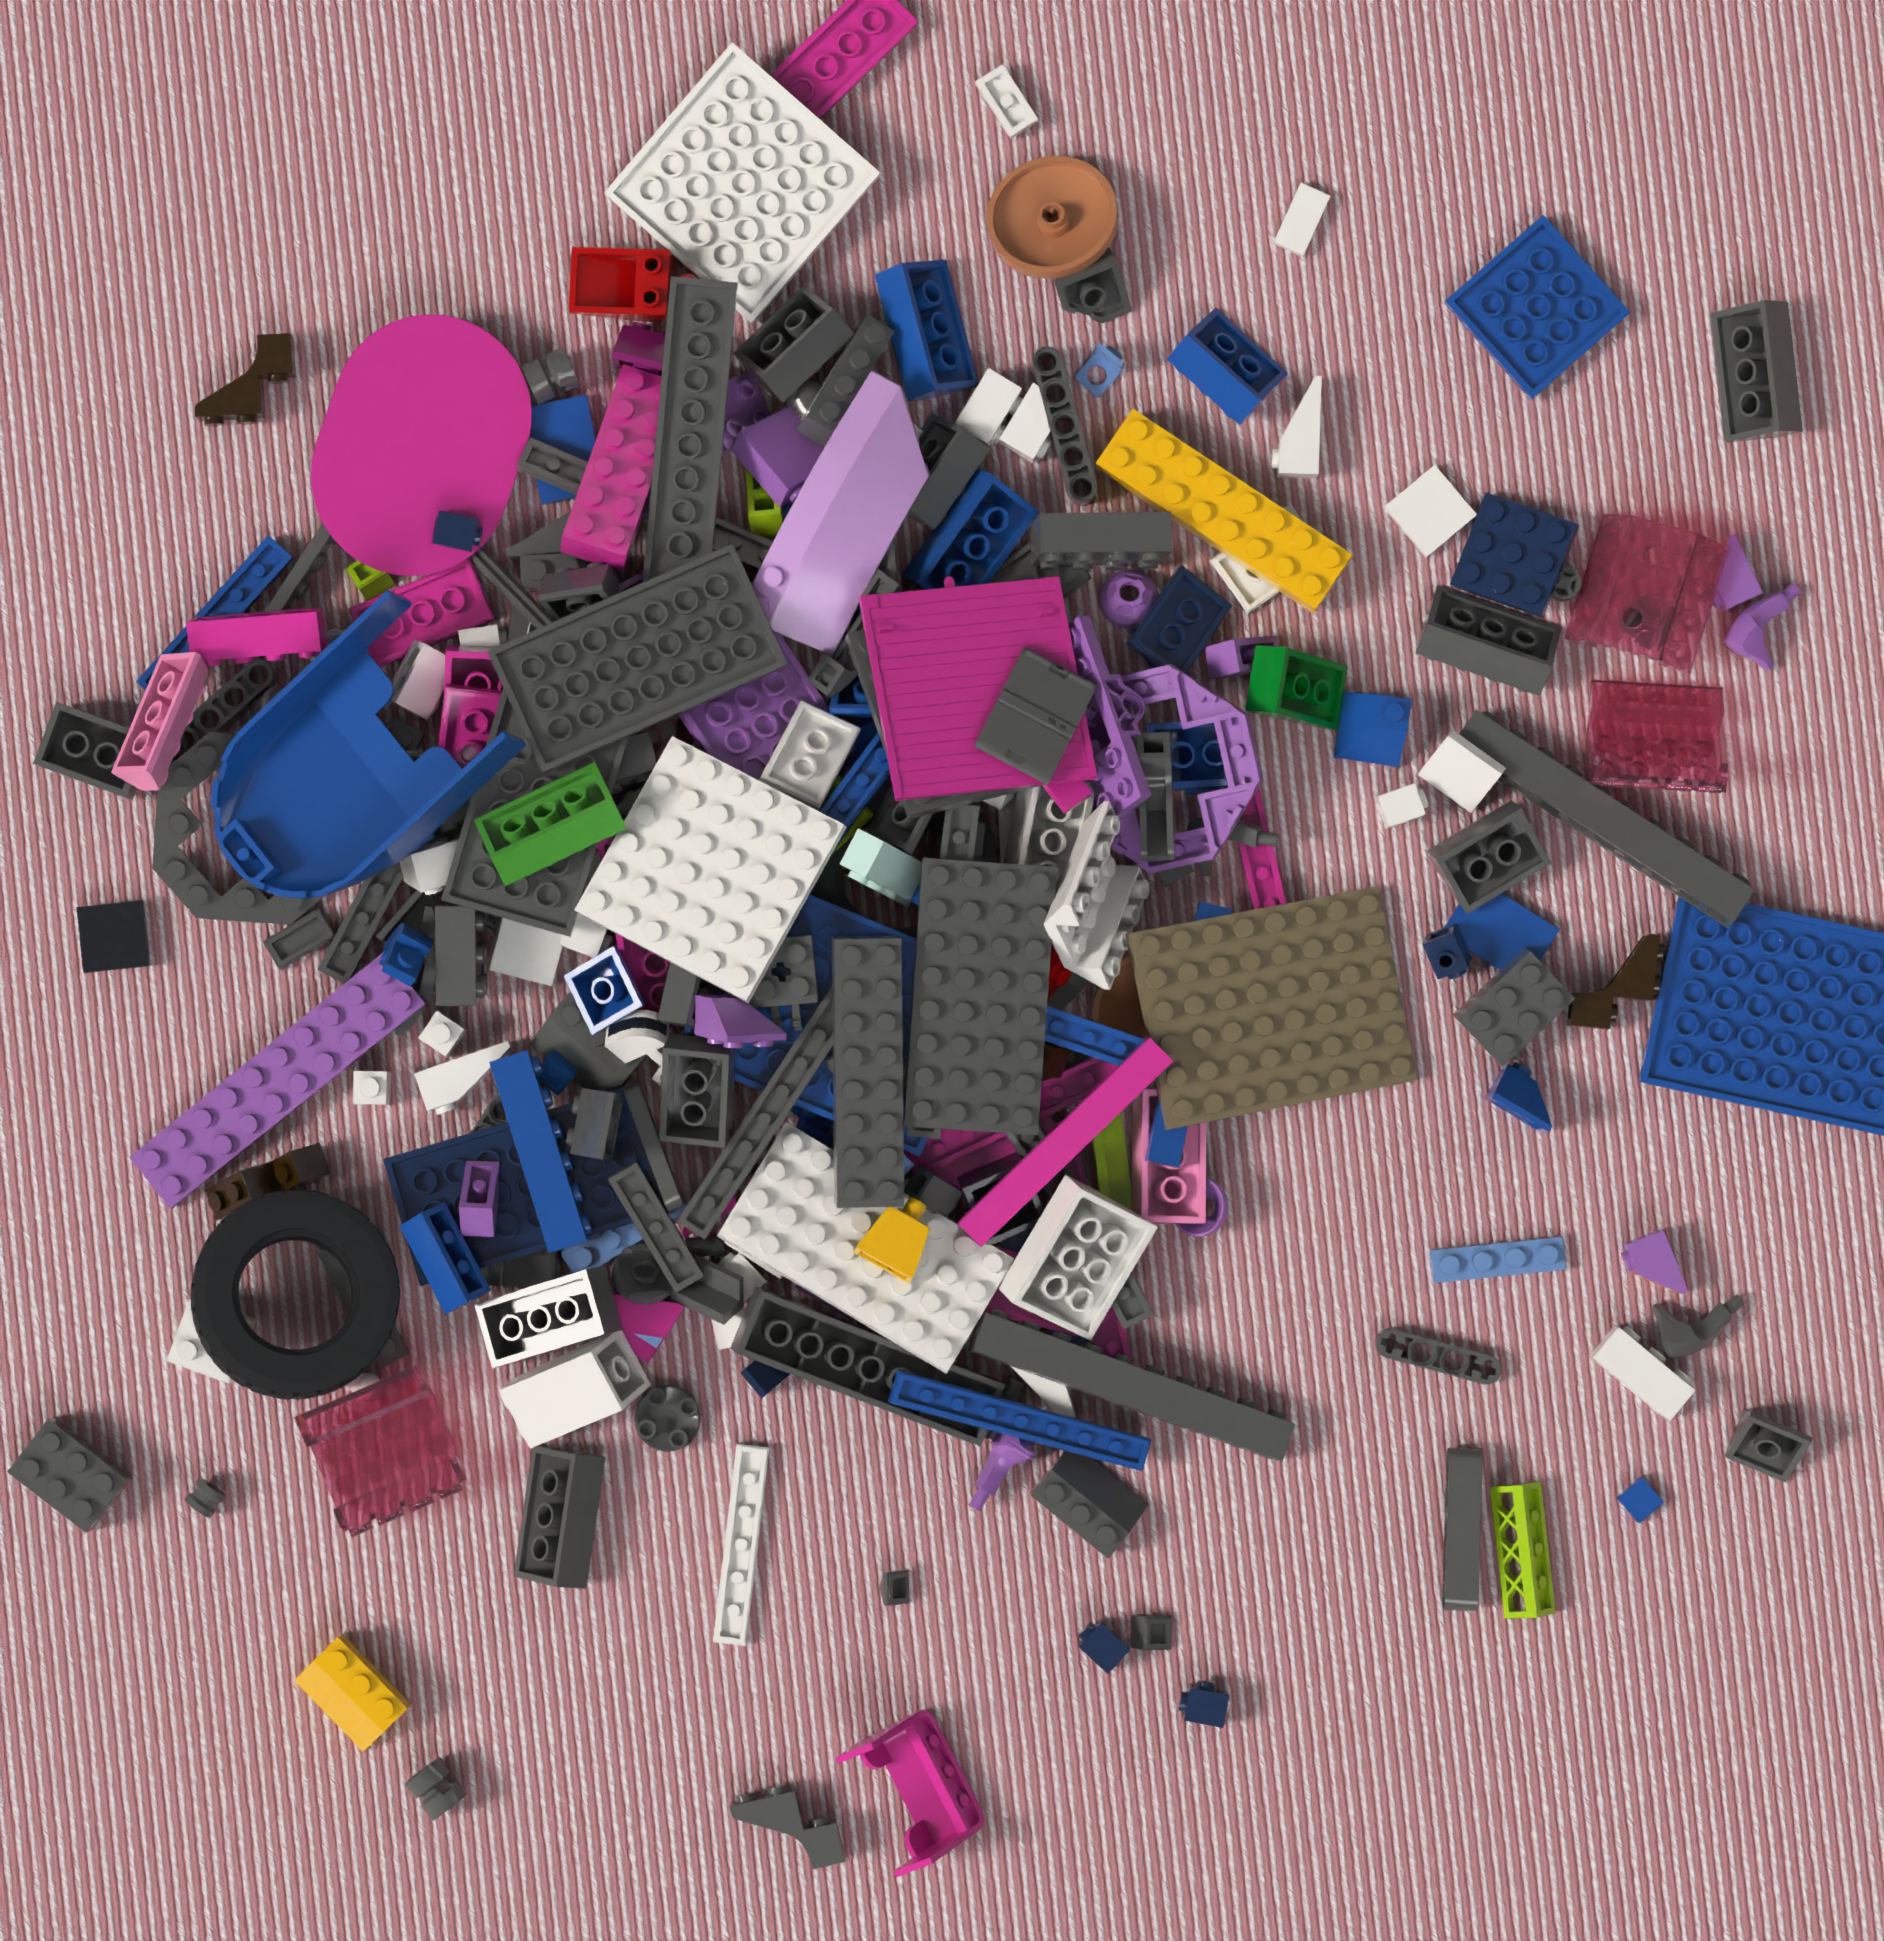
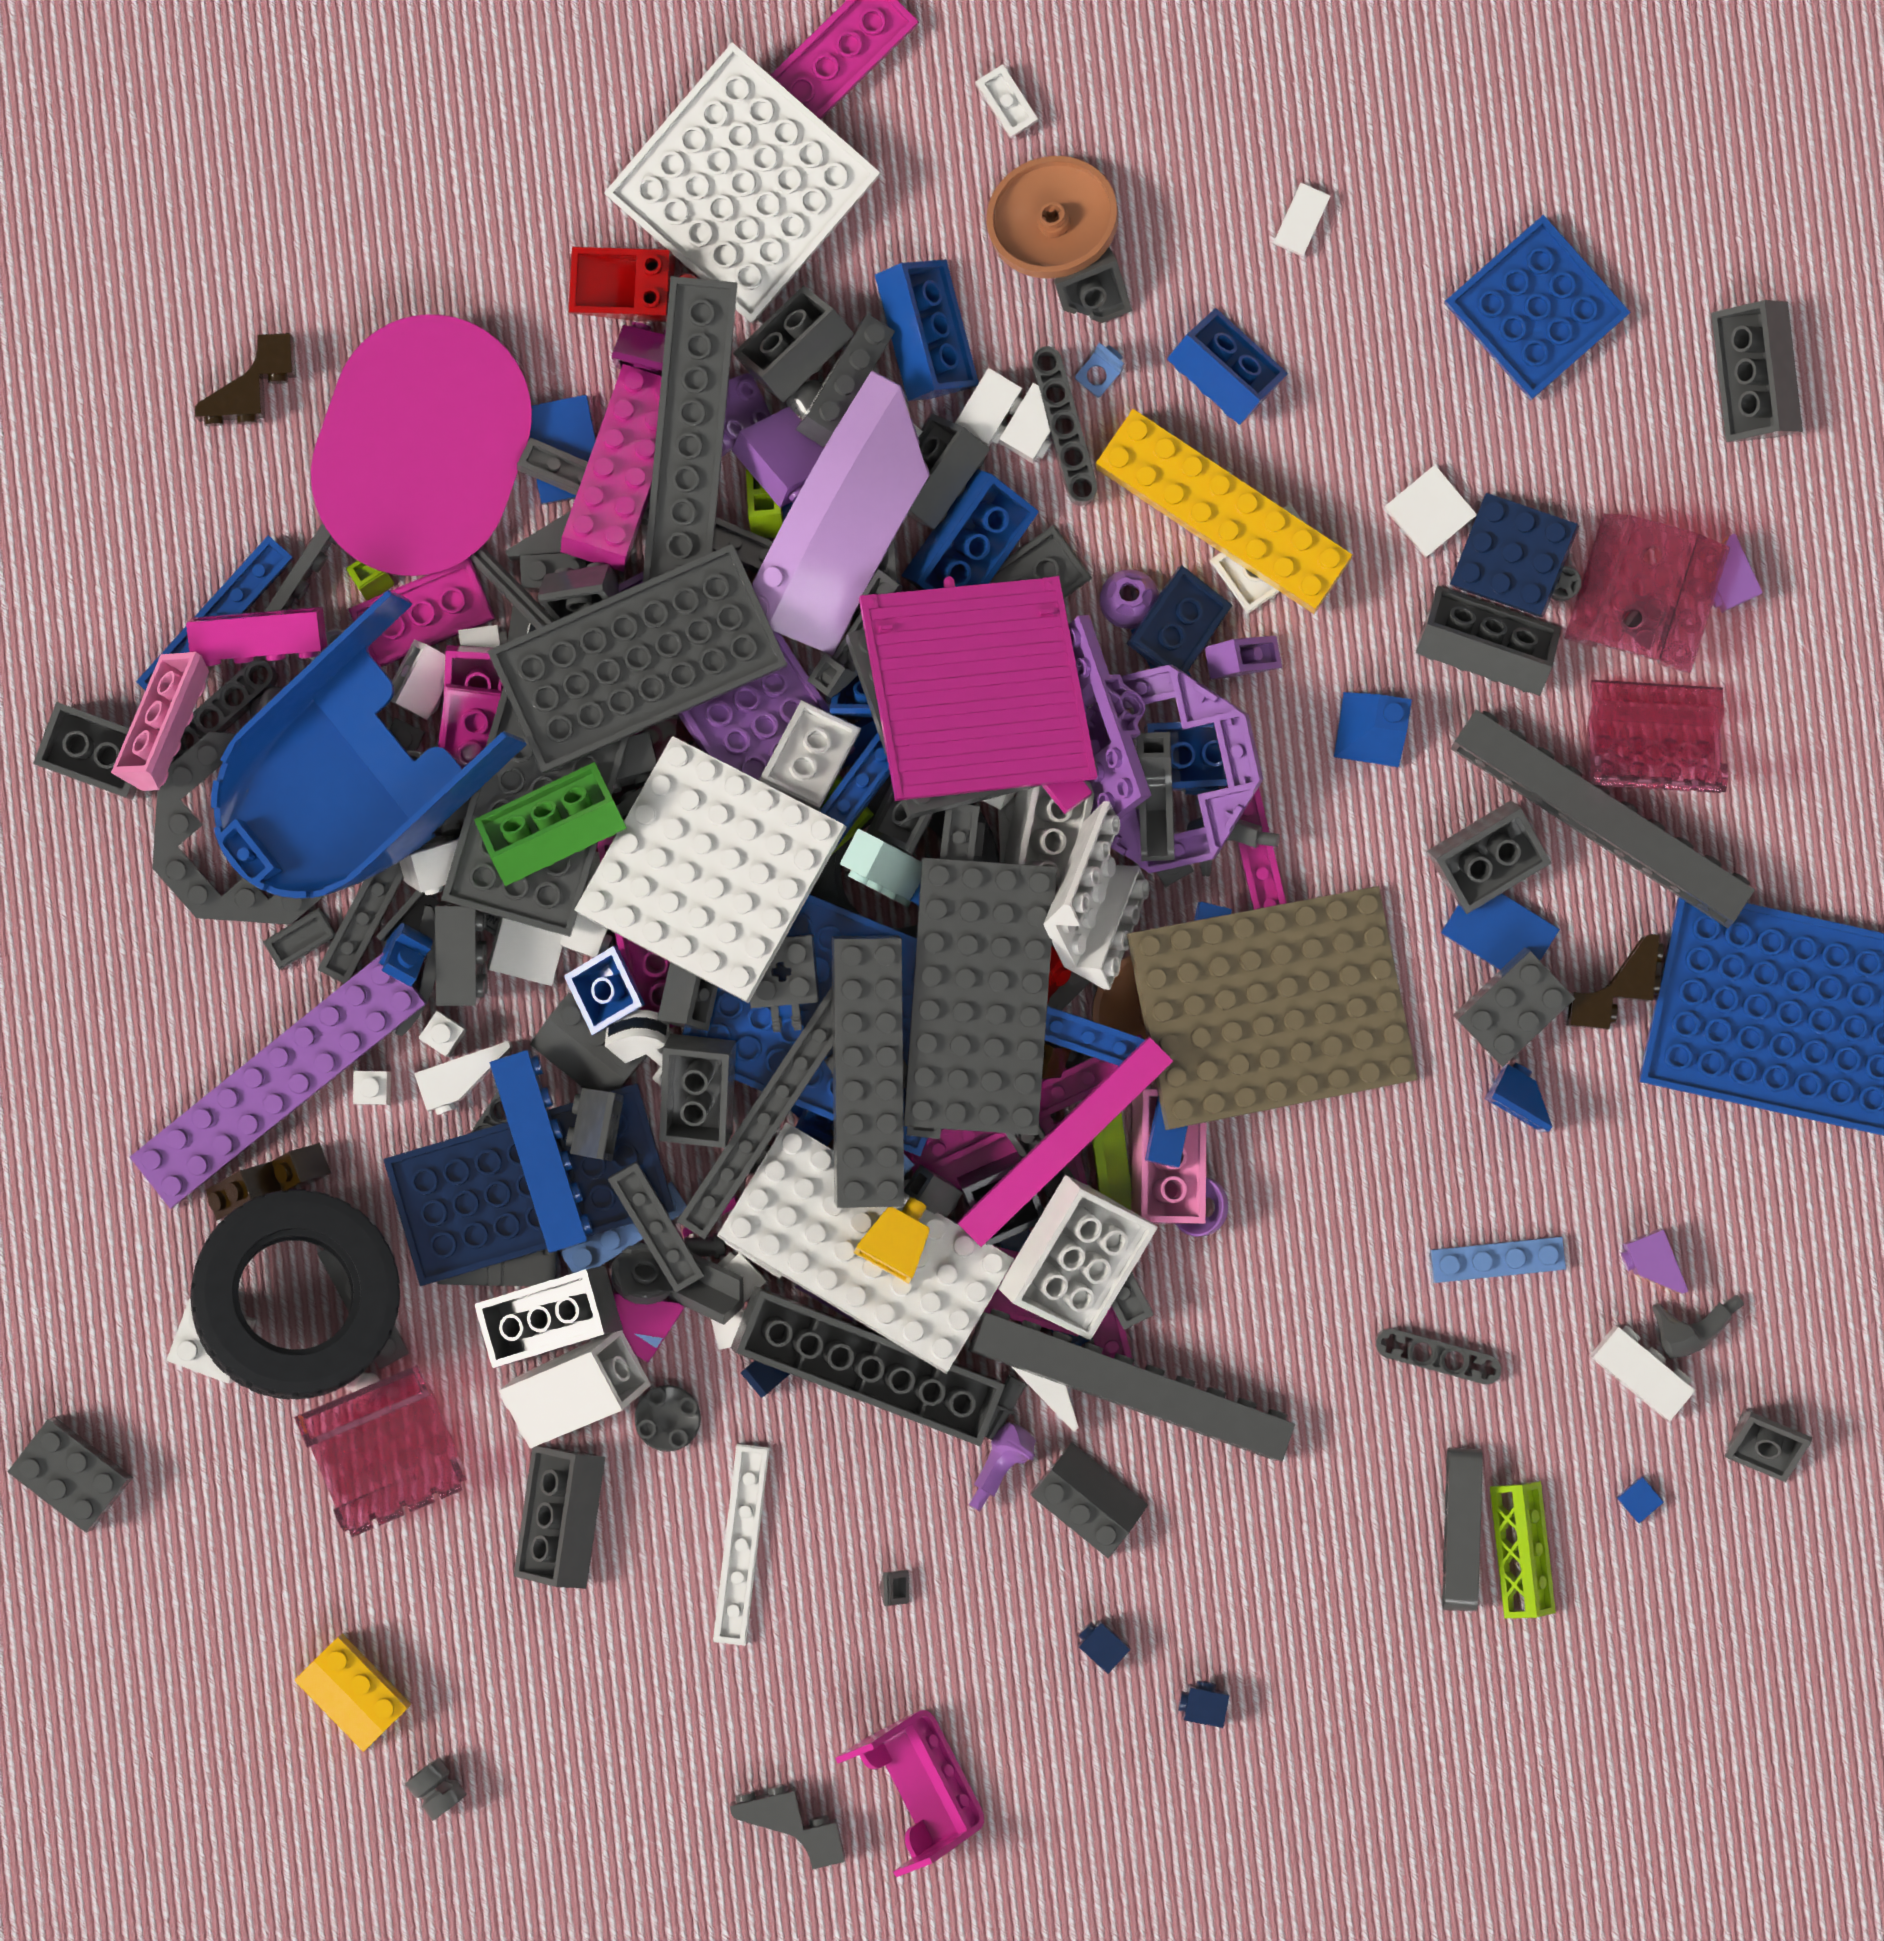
(113, 936): black tile -> none
(205, 1497): dark grey wheel -> none
(445, 1258): blue brick -> none
(456, 531): dark blue brick -> none
(479, 1198): medium lavender slope -> none
(550, 375): dark grey wheel -> none
(557, 1072): blue tile -> none
(653, 1147): dark grey beam -> none
(733, 1022): medium lavender slope -> none
(1019, 1420): blue tile -> none
(1035, 715): dark grey piece -> none
(1100, 540): dark grey brick -> none
(1151, 1632): dark grey slope -> none
(1296, 687): green slope -> none
(1300, 443): white slope -> none
(1401, 805): white brick -> none
(1447, 952): dark blue brick -> none
(1461, 771): white tile -> none
(1746, 632): medium lavender animal -> none

